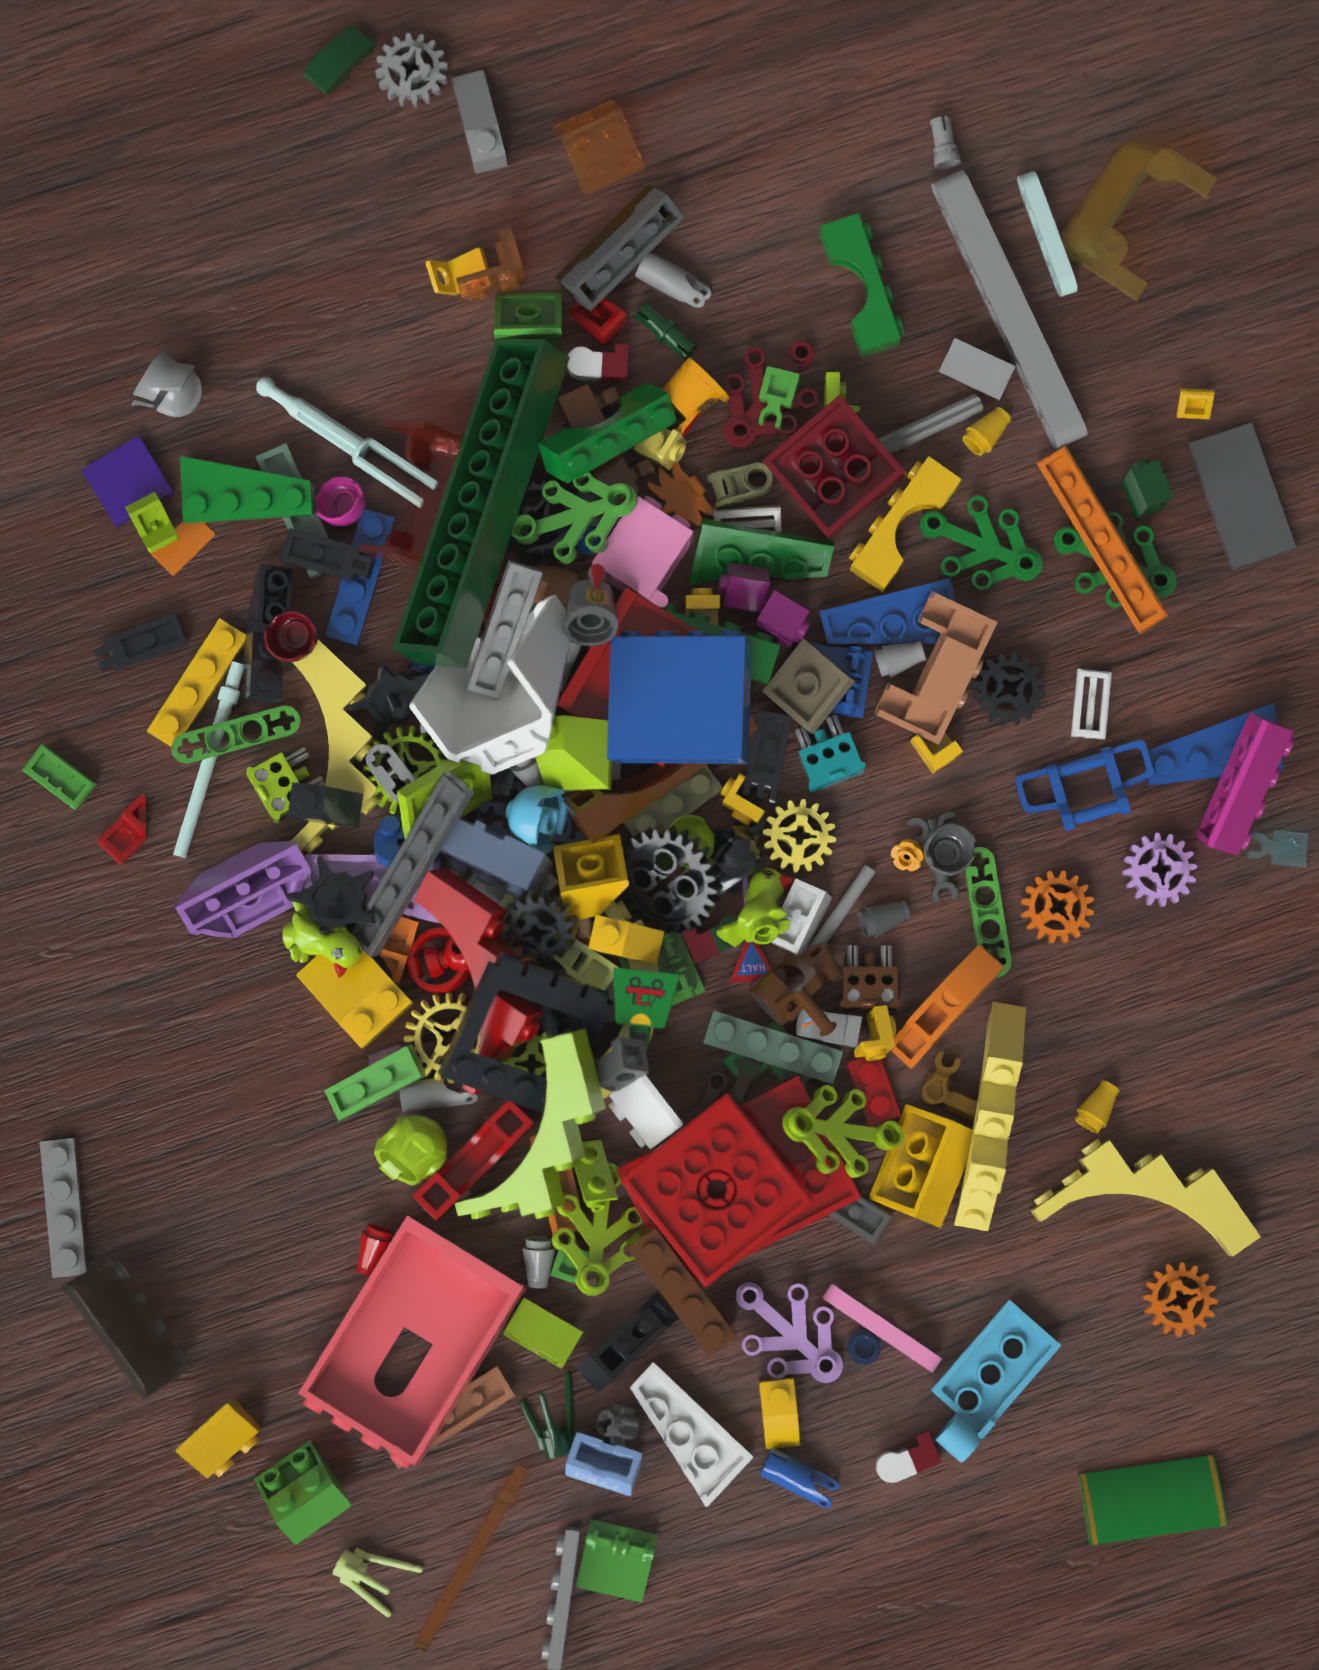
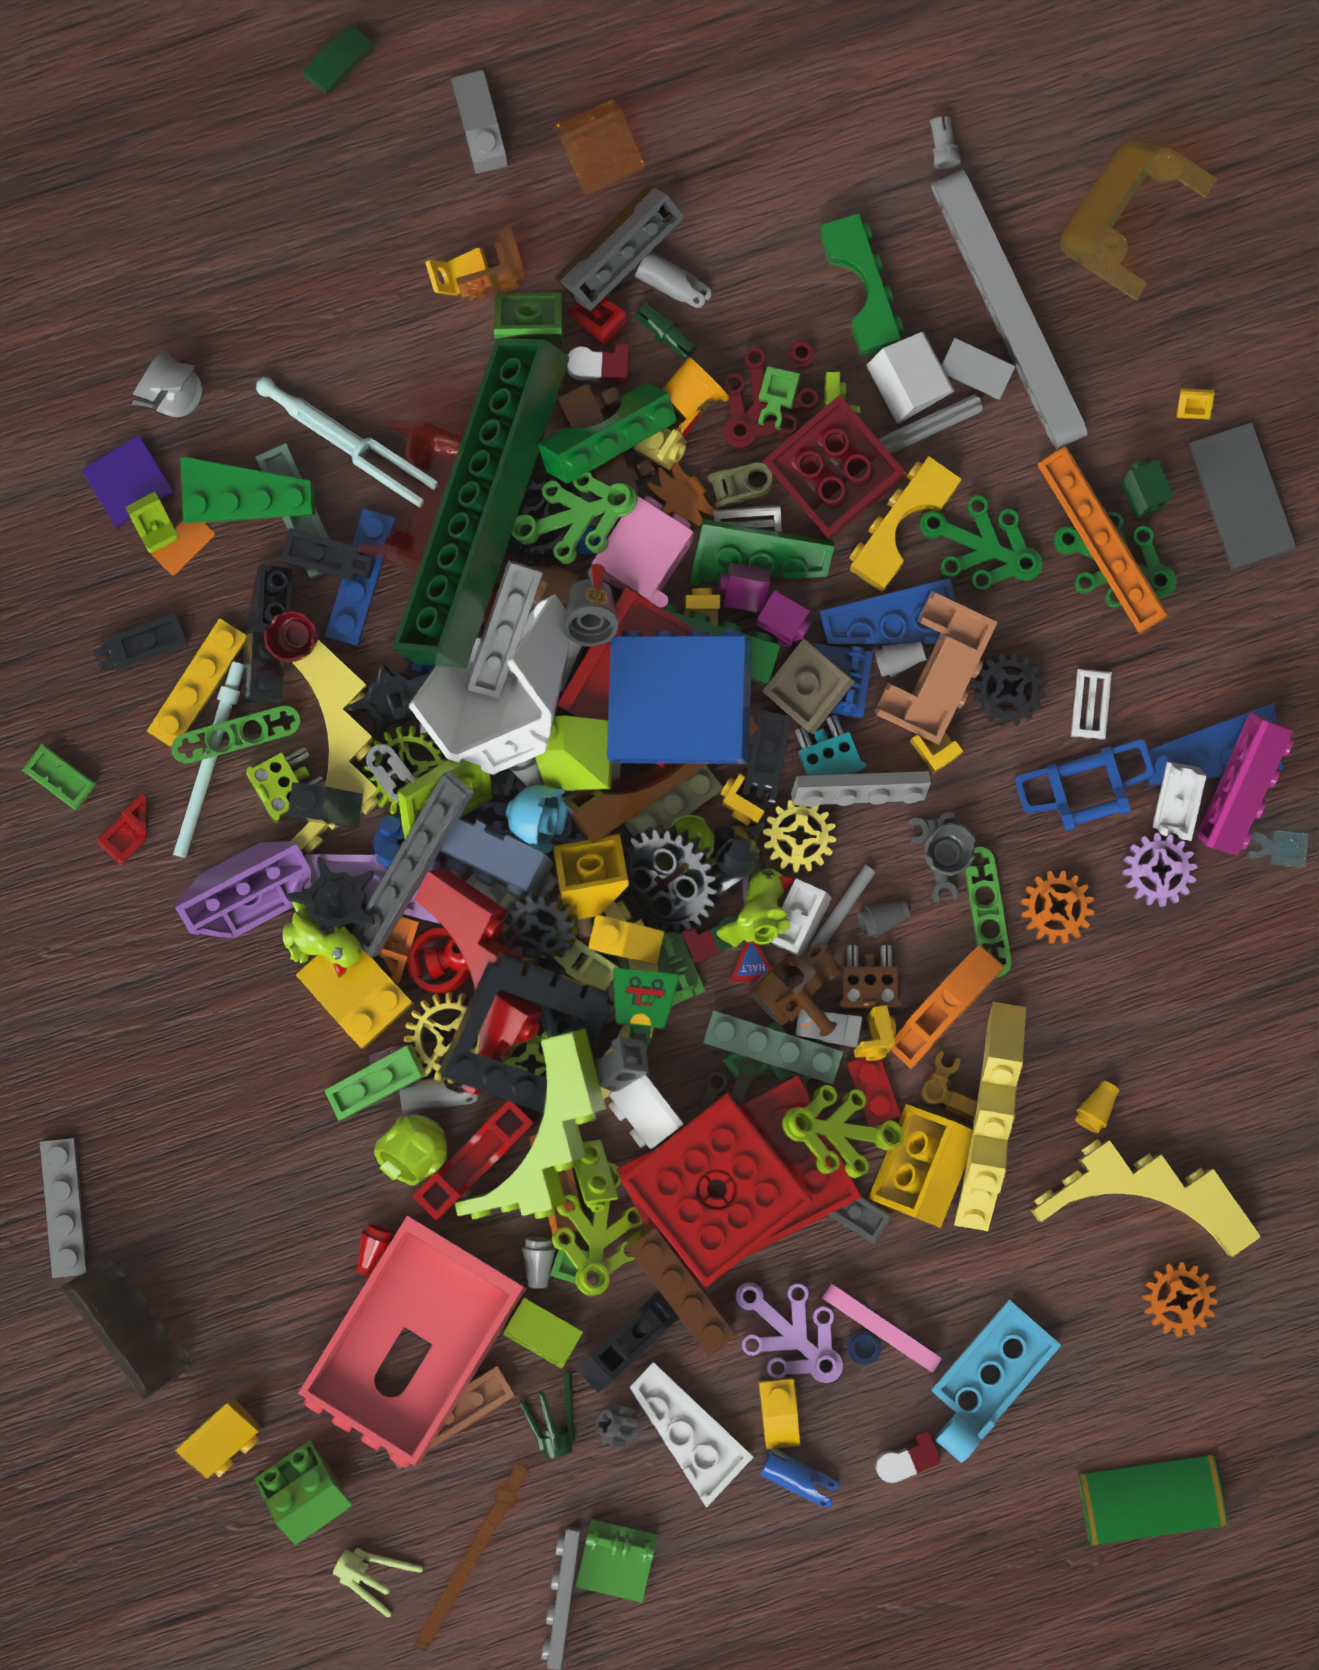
(340, 501): dark pink hair -> none
(399, 64): light grey gear -> none
(603, 1464): light blue brick -> none
(860, 788): none -> light grey plate
(909, 376): none -> white slope
(910, 848): light orange plate -> none
(985, 432): yellow cone -> none
(1047, 234): light aqua beam -> none
(1179, 800): none -> white hinge

